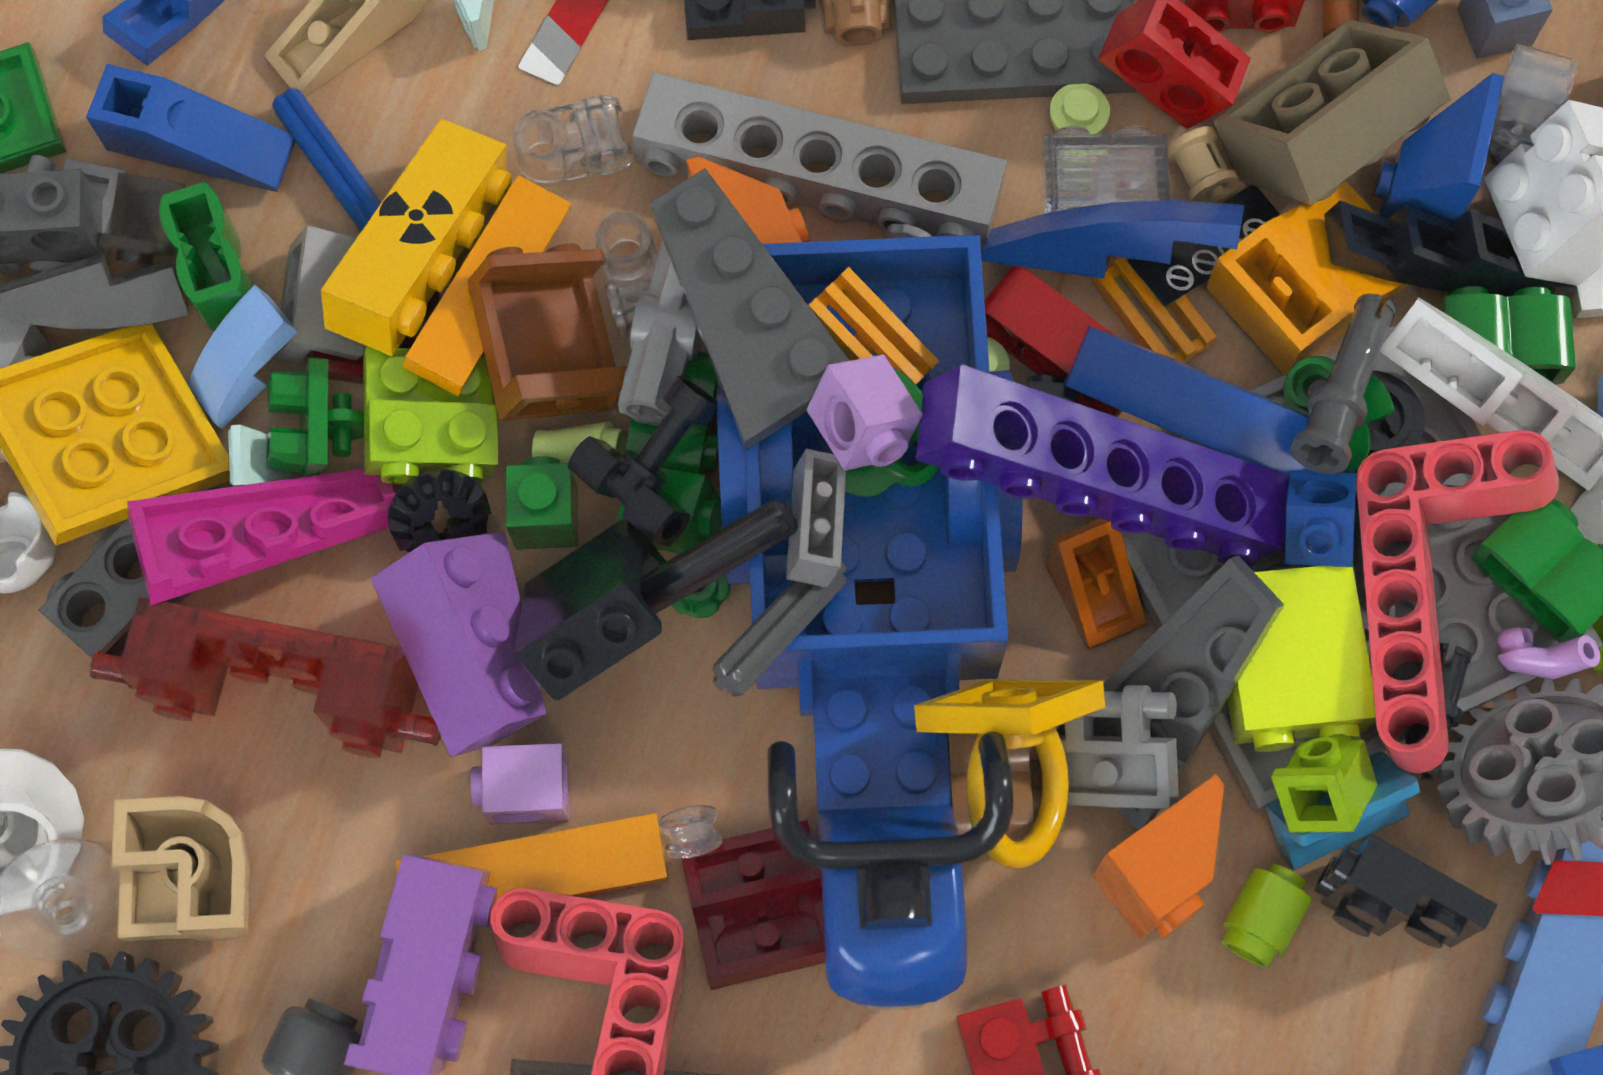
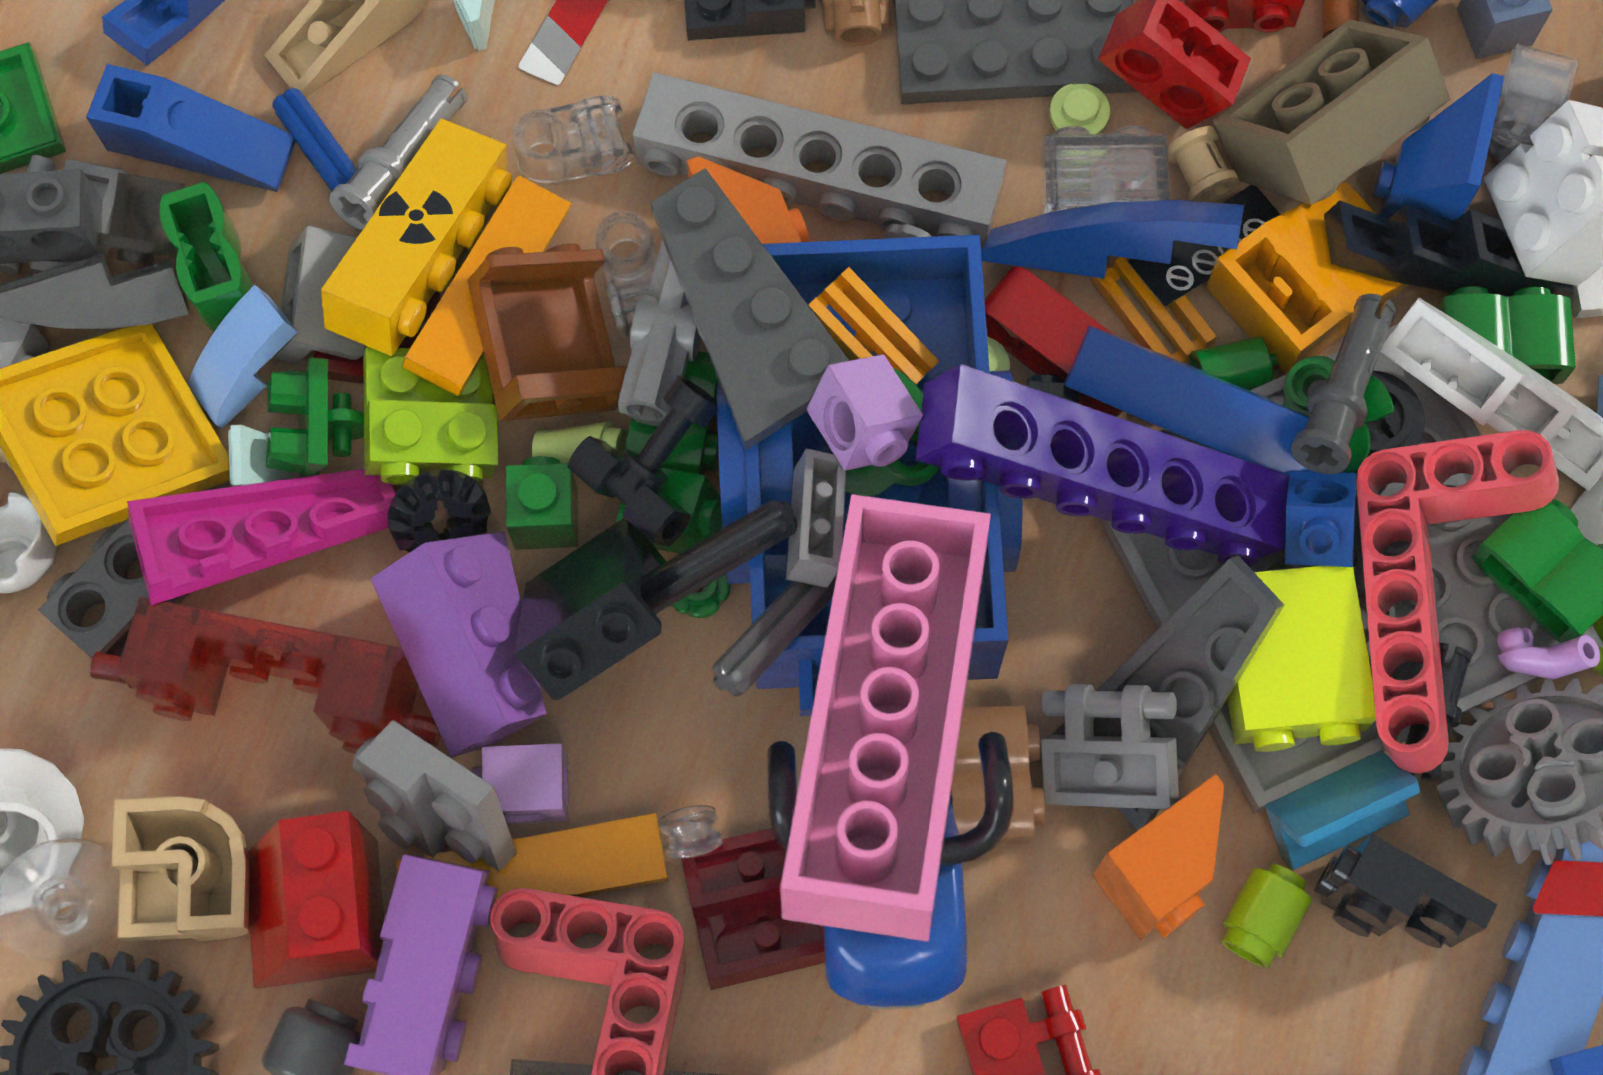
(315, 901): none -> red slope
(383, 165): none -> light grey pin
(432, 799): none -> light grey plate
(886, 719): none -> bright pink brick
(1026, 718): yellow tile -> none
(1096, 581): orange slope -> none
(1237, 362): none -> green piece
(1326, 766): lime brick -> none

